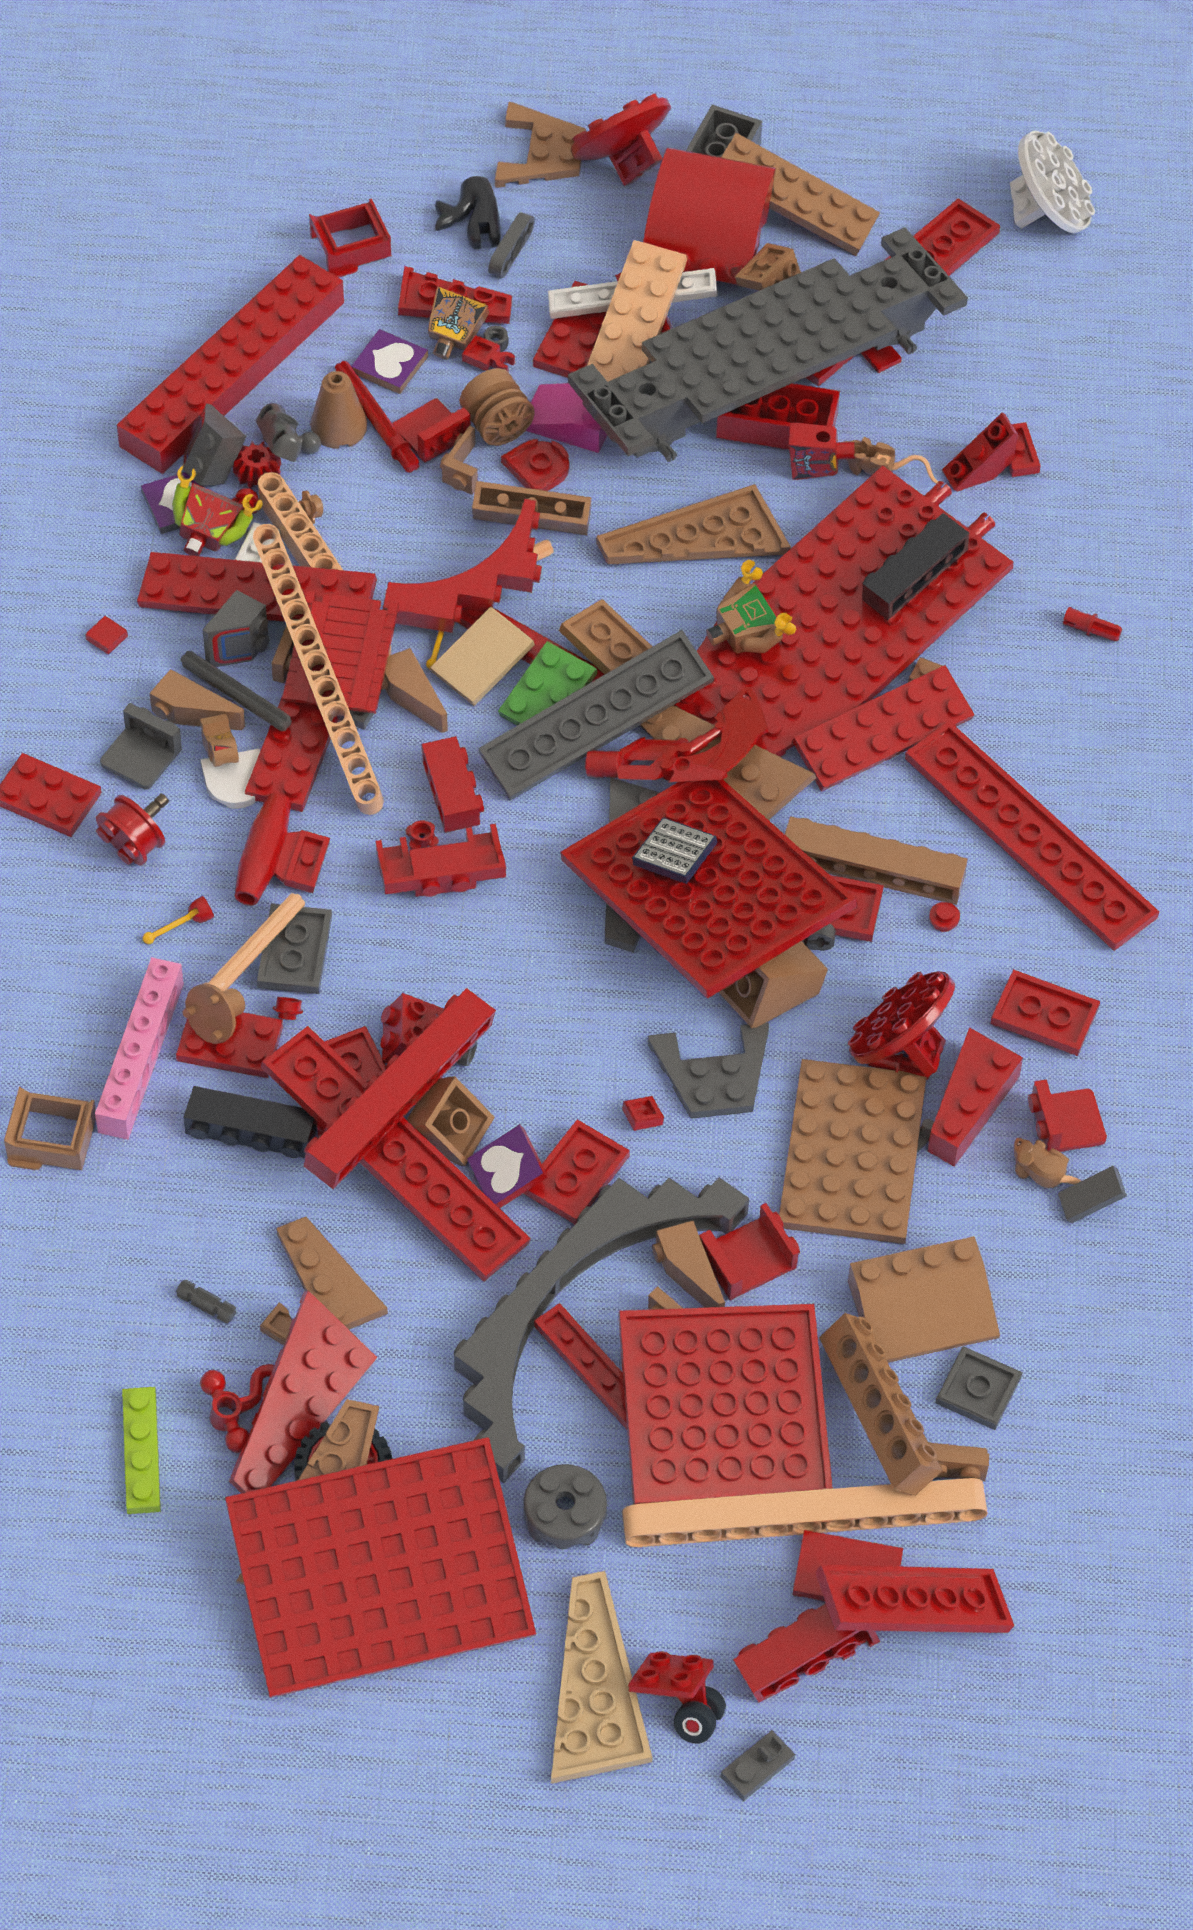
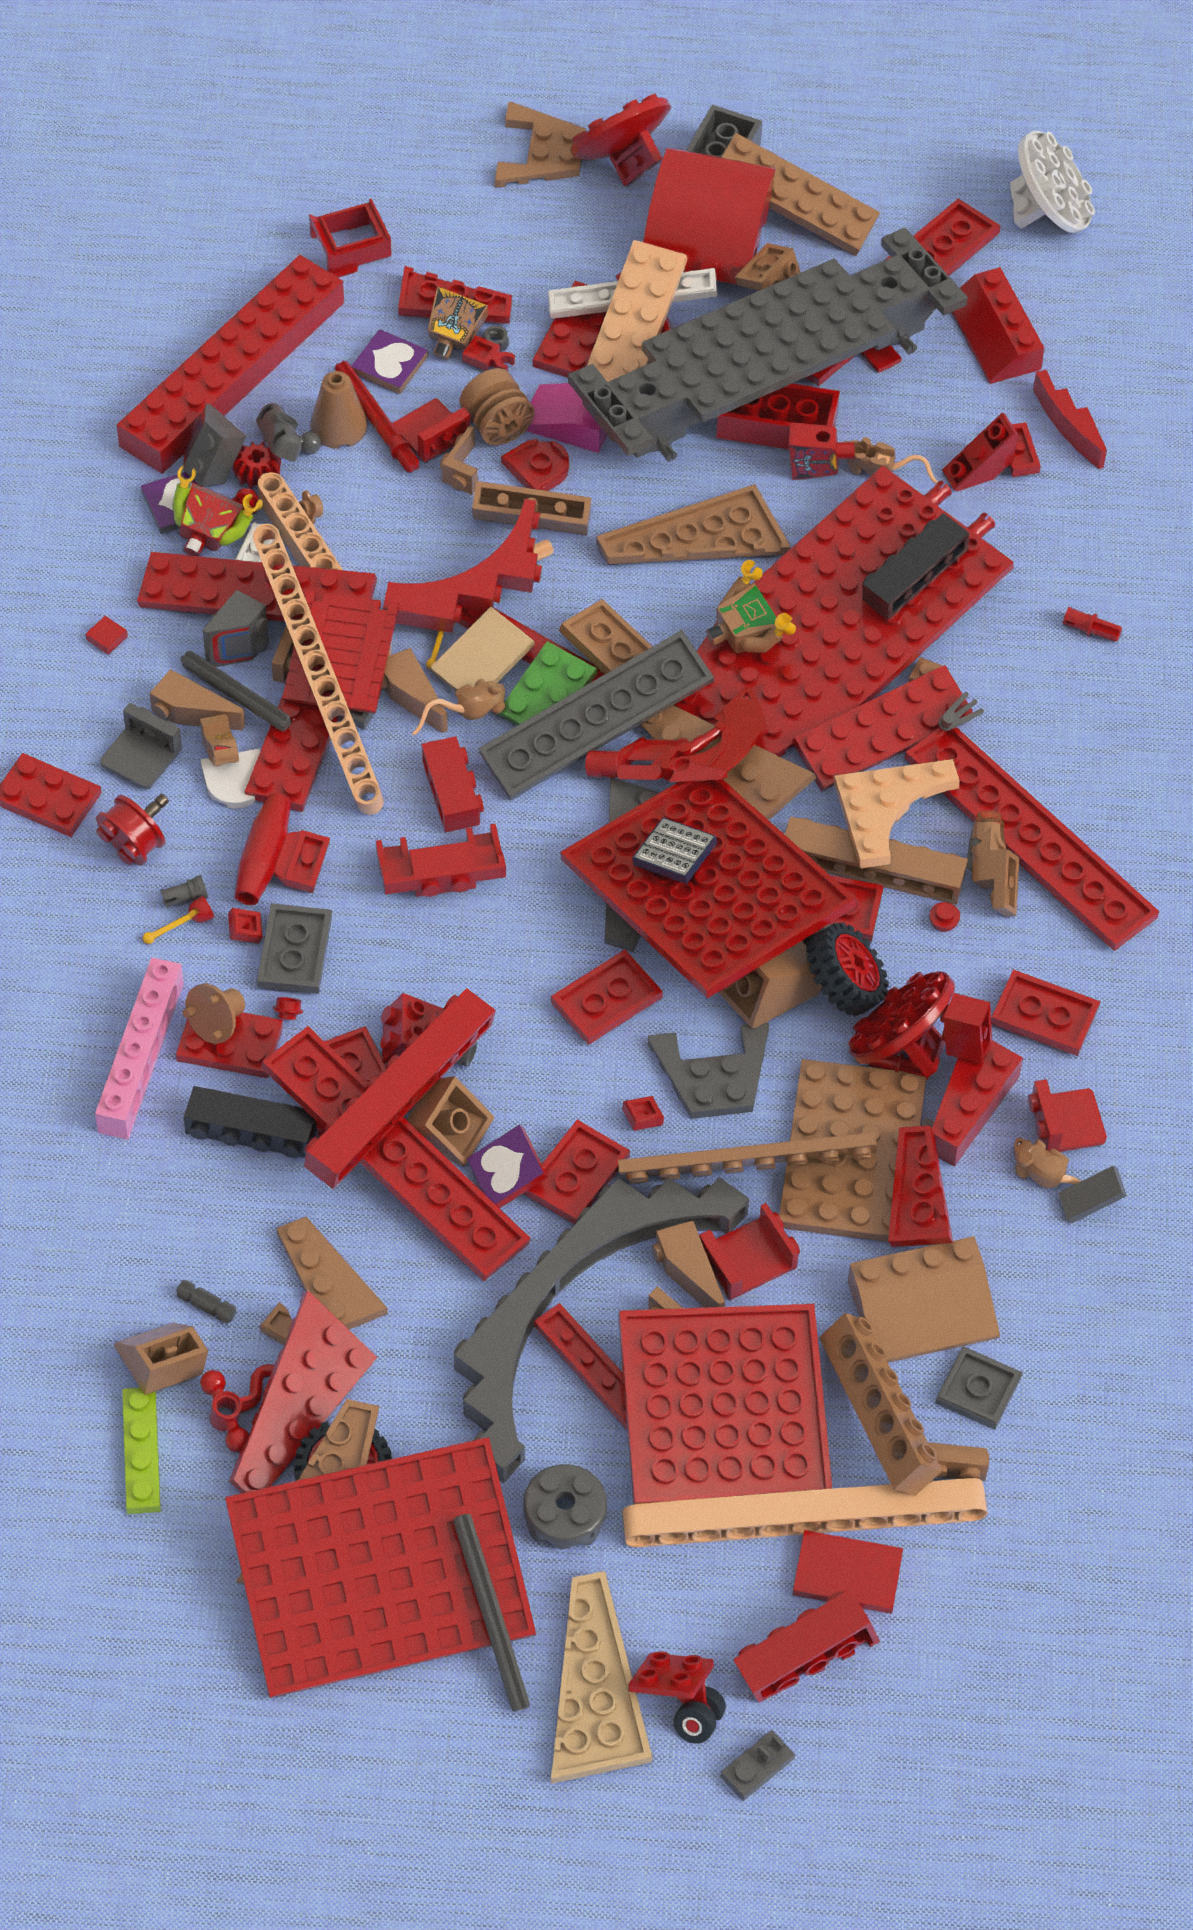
(33, 1153): medium nougat piece -> none
(163, 1356): none -> medium nougat slope
(184, 892): none -> dark grey pin
(245, 925): none -> red tile
(258, 942): light nougat axle -> none
(422, 828): red plate -> none
(472, 701): none -> medium nougat animal
(478, 195): black piece -> none
(491, 1612): none -> dark grey axle
(511, 245): dark grey beam -> none
(606, 997): none -> red plate
(736, 1158): none -> medium nougat plate
(847, 969): none -> black wheel
(880, 798): none -> light nougat plate
(914, 1599): red plate -> none
(918, 1196): none -> red wing
(951, 719): none -> dark grey piece
(967, 1028): none -> red brick
(992, 863): none -> medium nougat plate
(998, 328): none -> red slope
(1073, 423): none -> red slope

